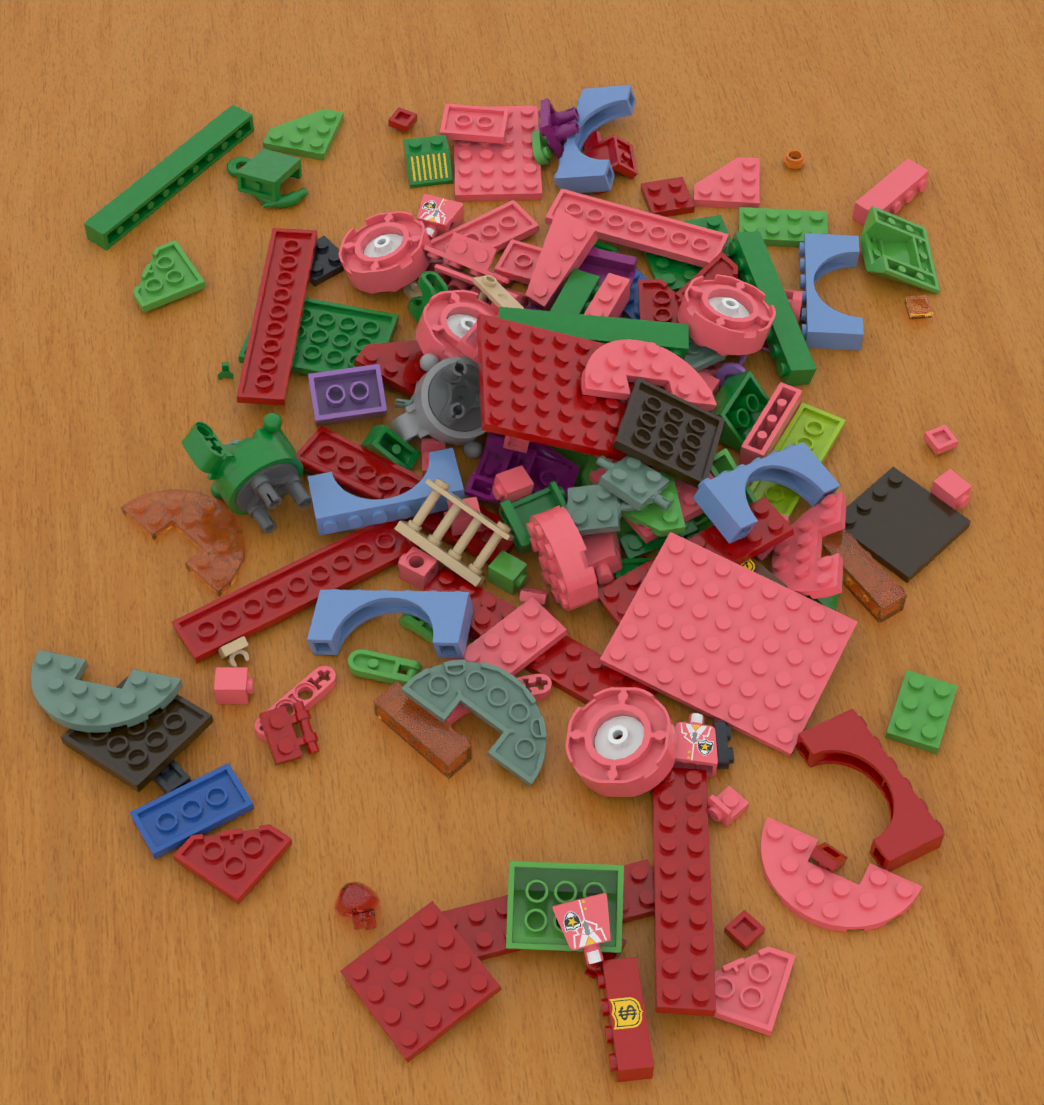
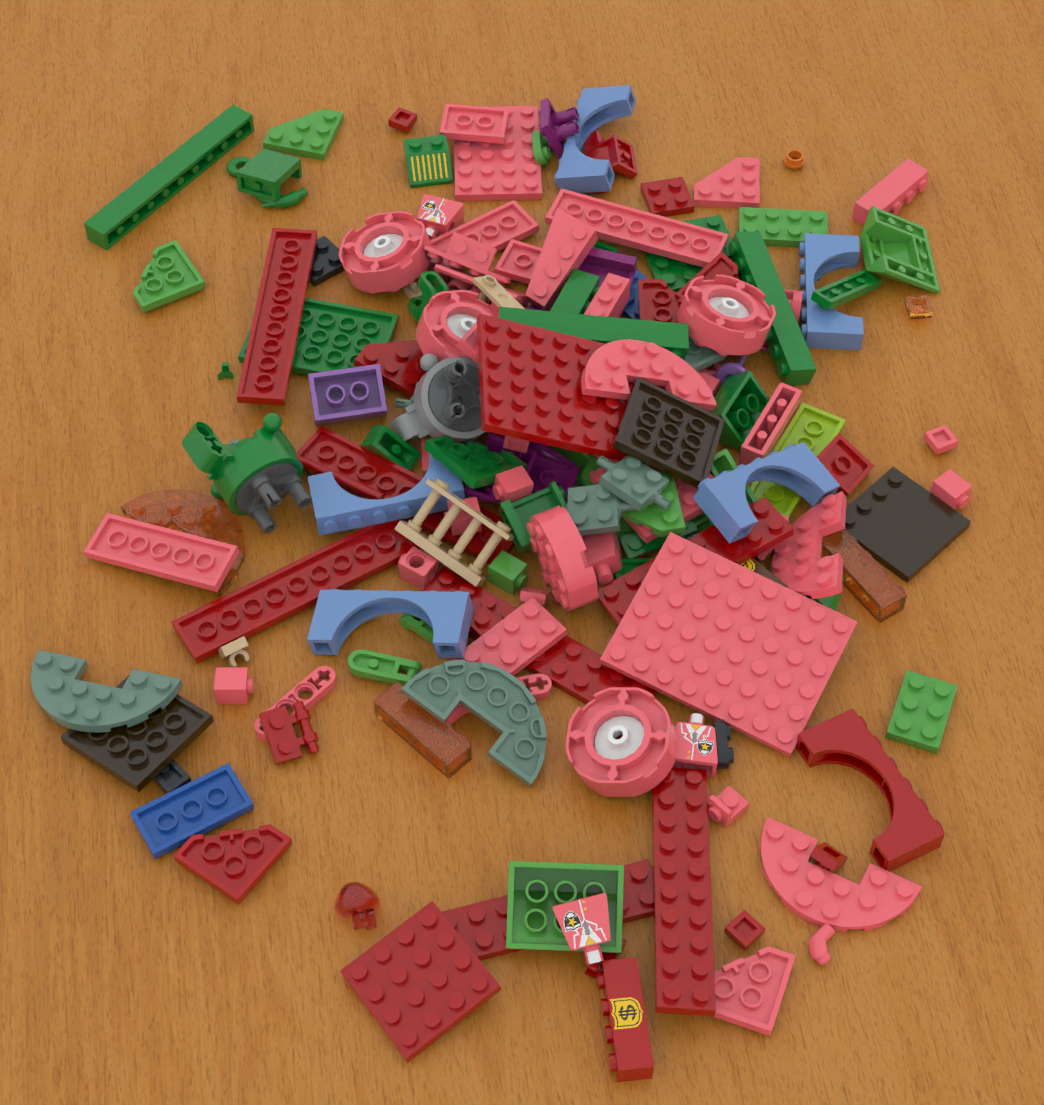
(162, 552): none -> coral plate
(471, 461): none -> green plate
(818, 946): none -> coral arm
(844, 463): none -> red plate
(846, 289): none -> green plate

